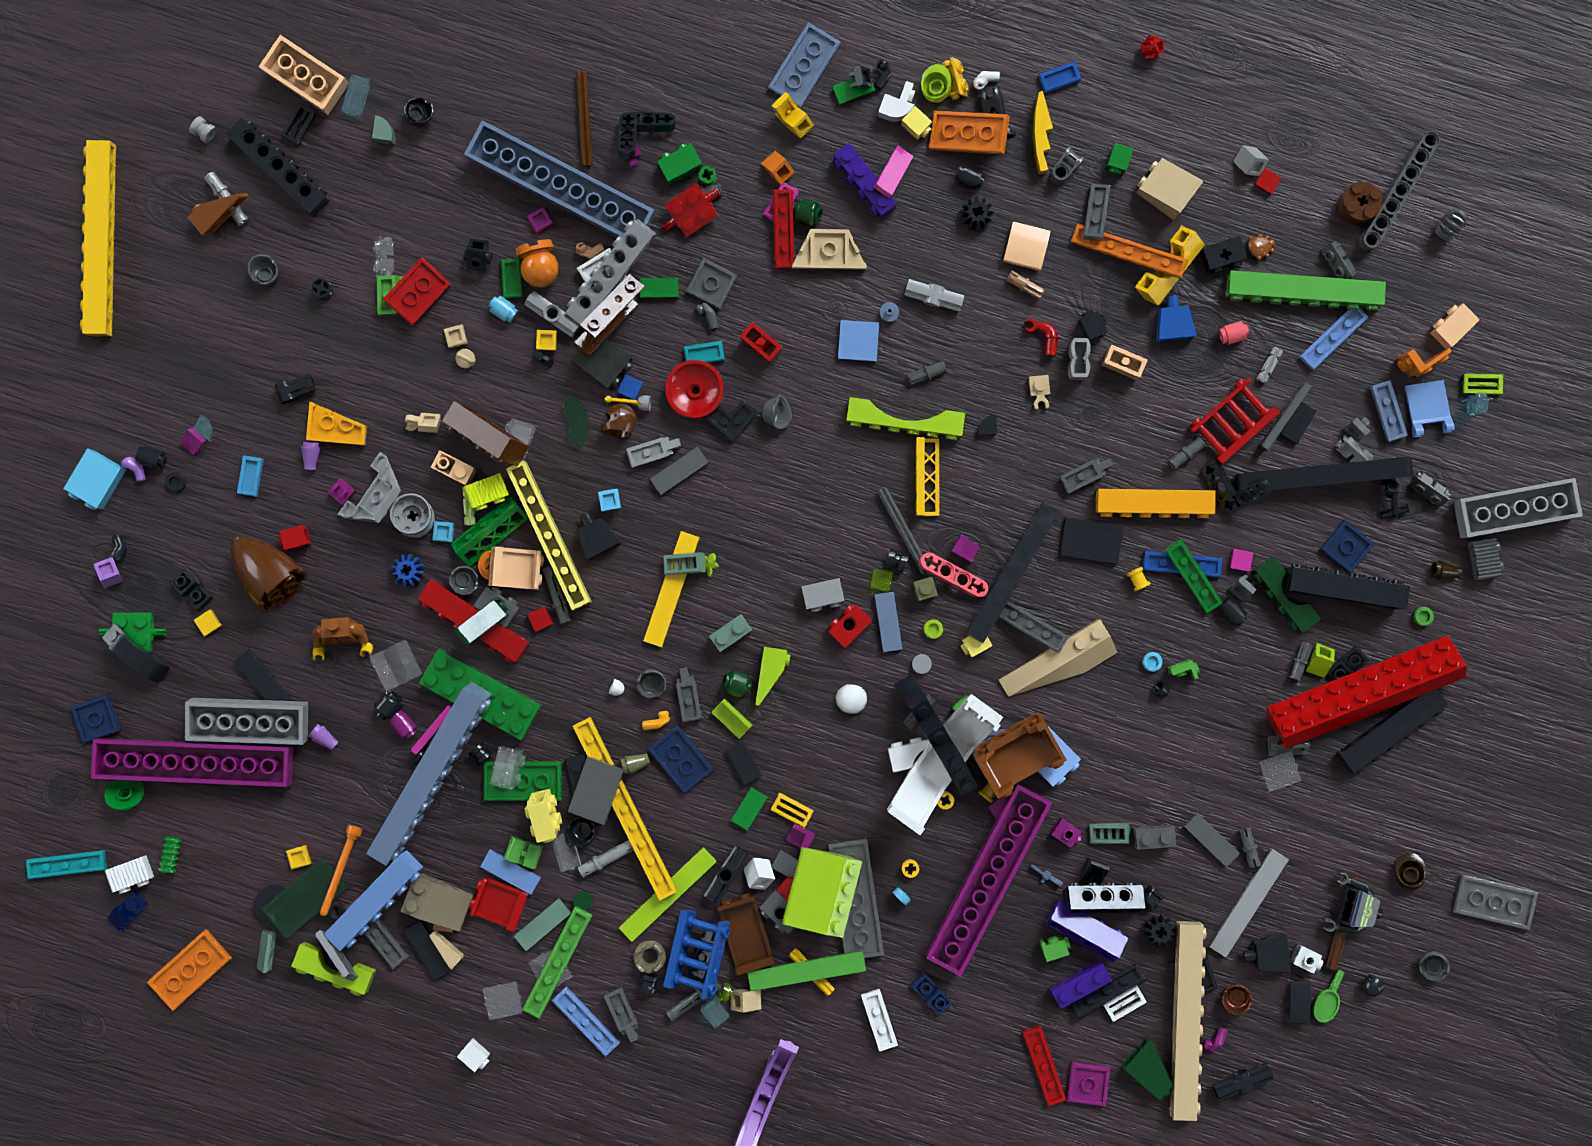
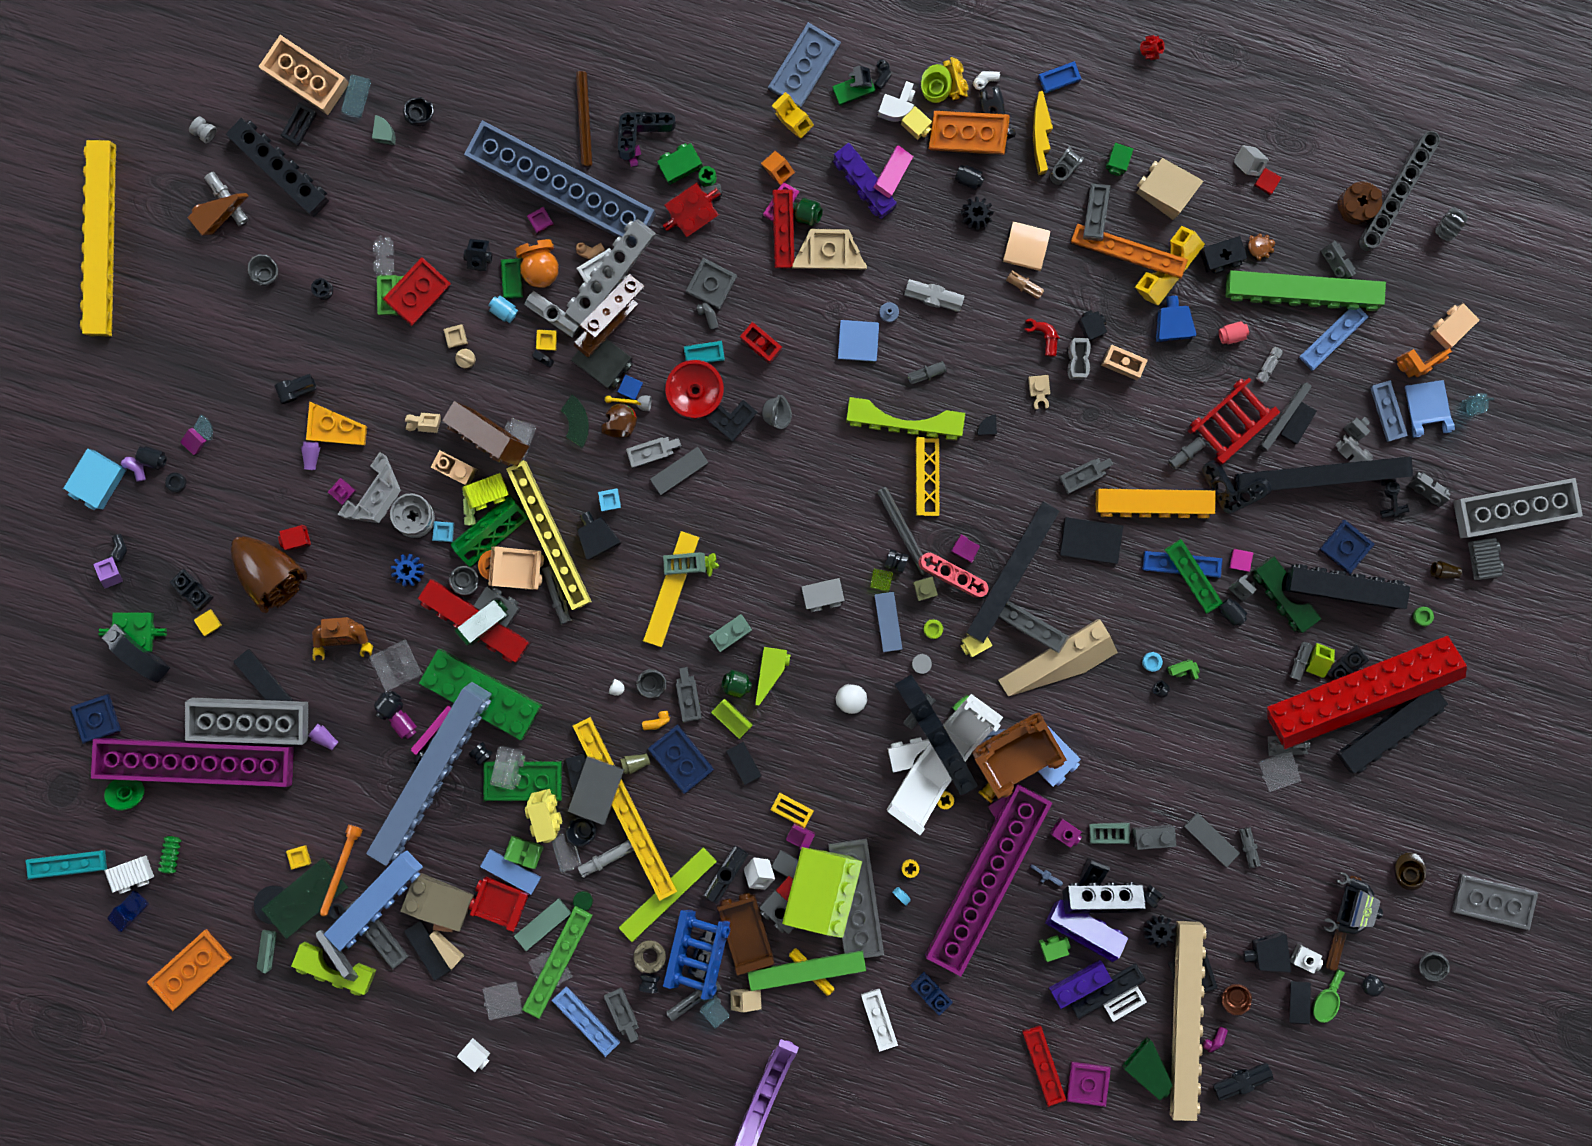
(250, 476): dark azure tile -> none
(540, 619): red tile -> none
(659, 288): green tile -> none
(725, 992): clear neon green tile -> none
(749, 808): green tile -> none
(860, 620): red brick -> none
(1138, 579): yellow bush -> none
(1248, 902): light grey tile -> none
(1465, 384): lime tile -> none

